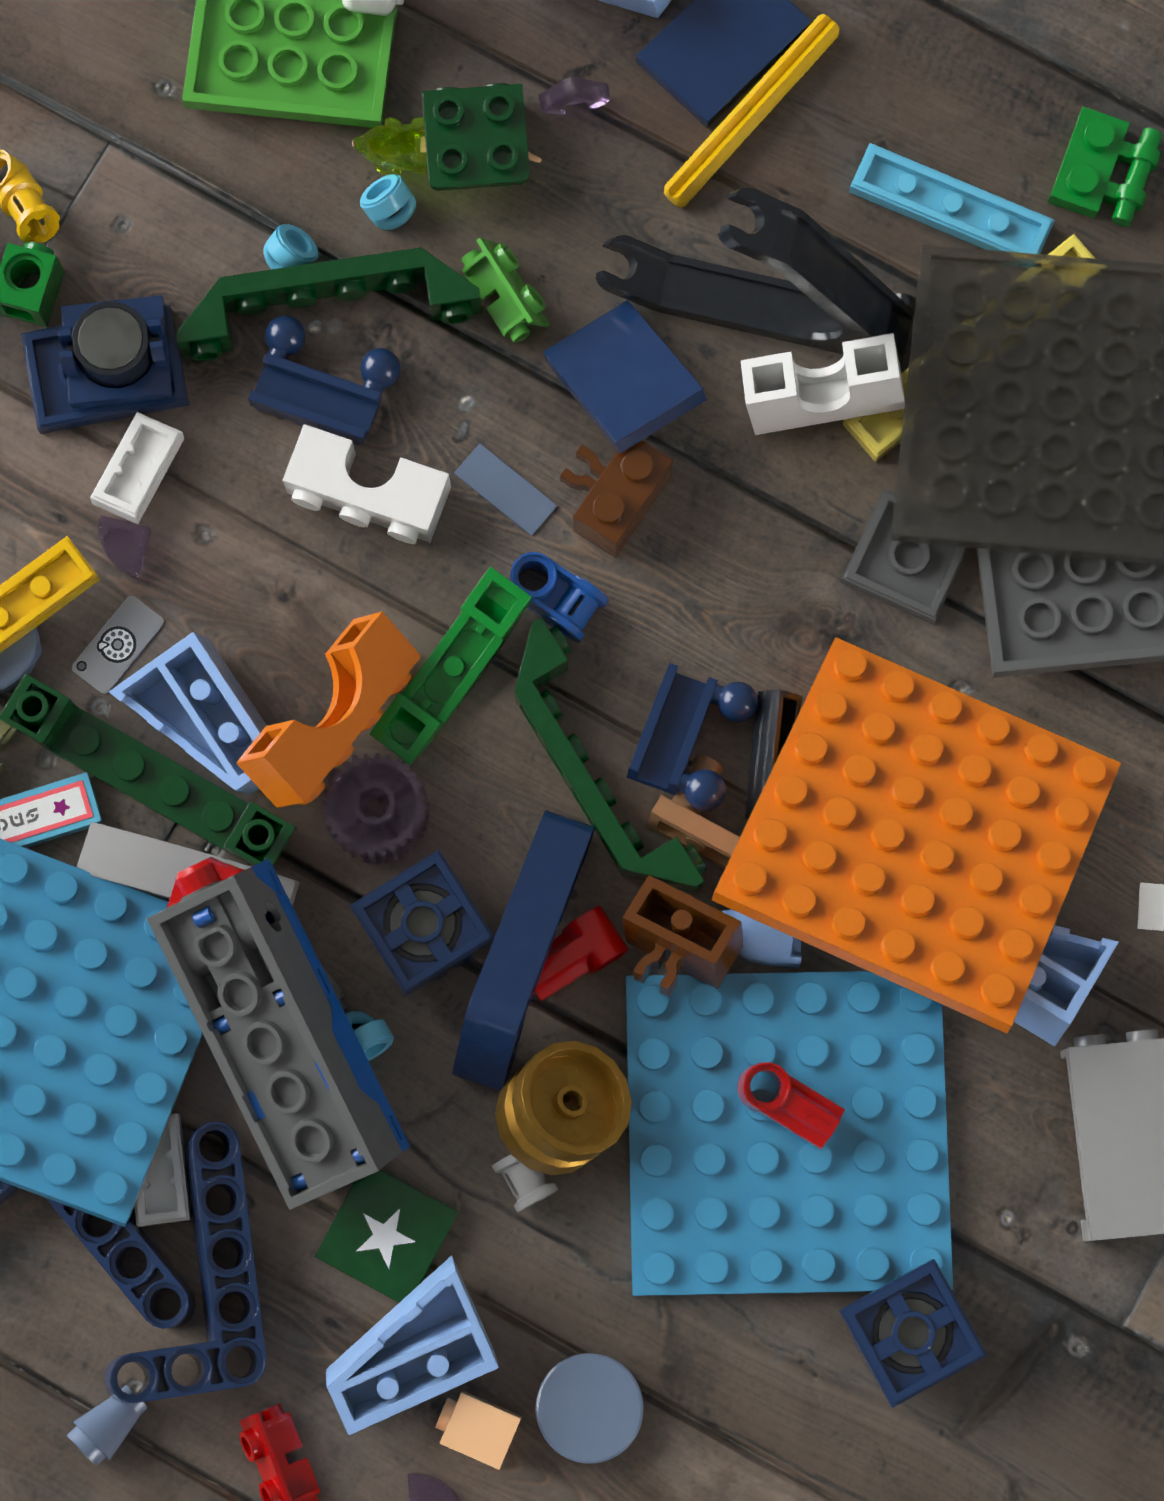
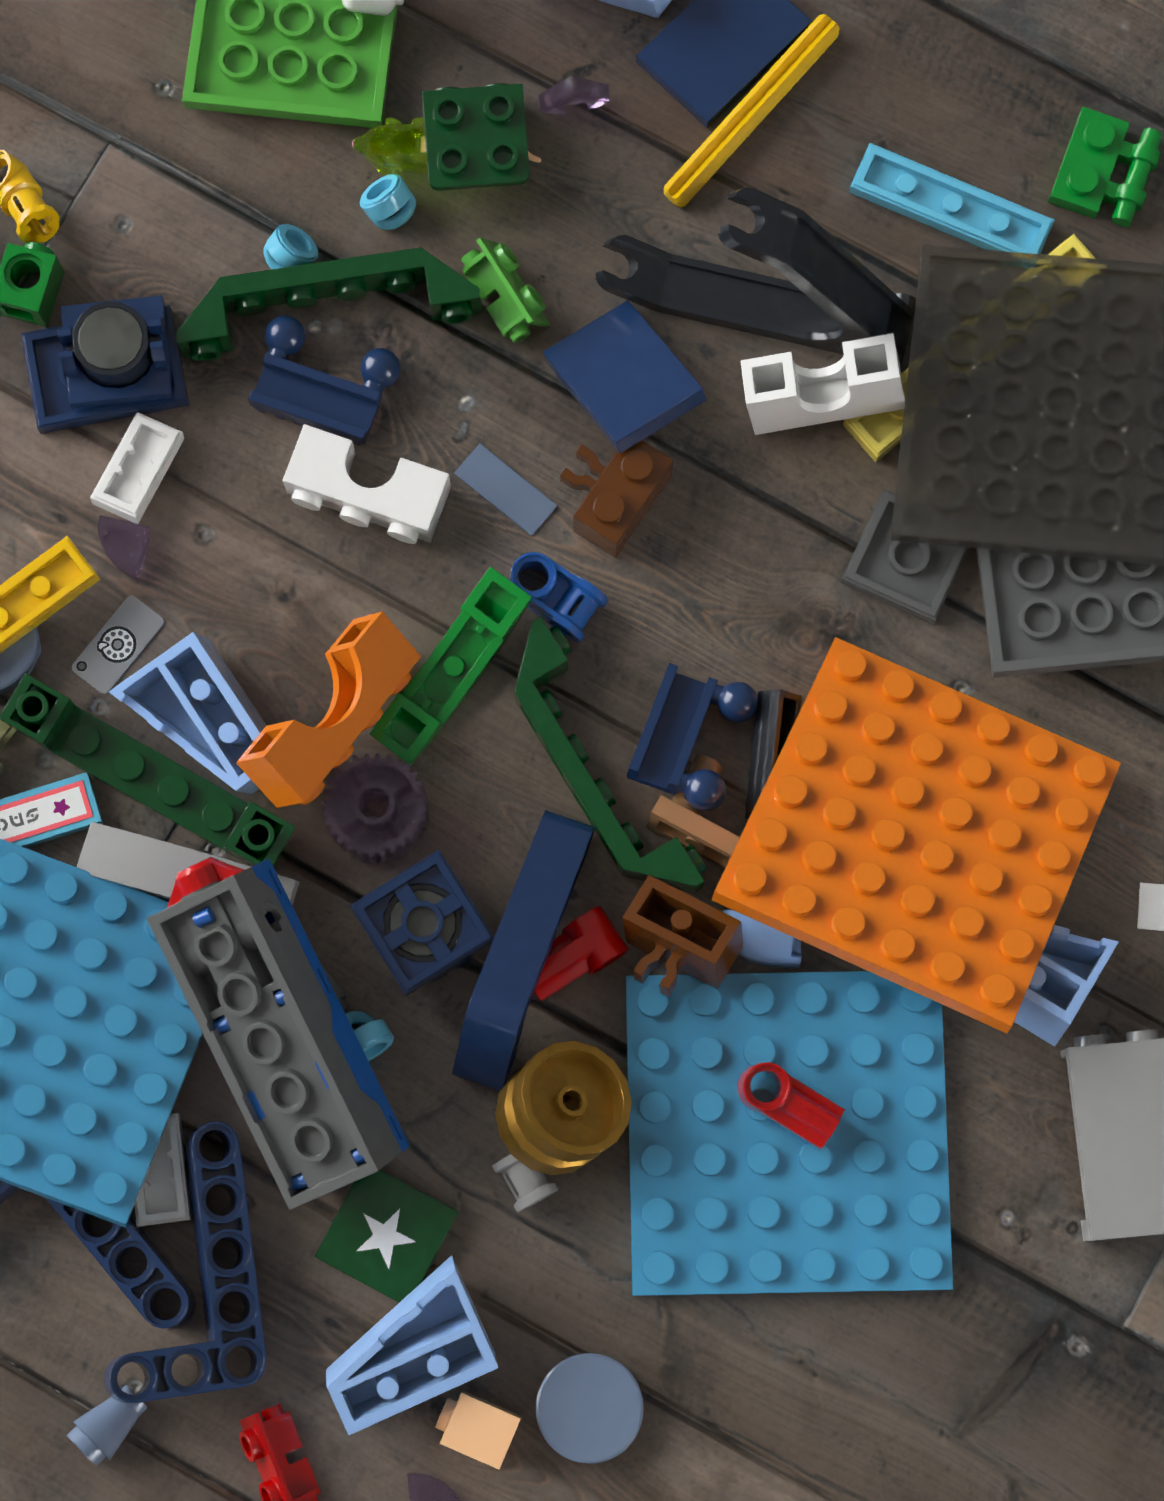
(912, 1333): dark blue piece -> none

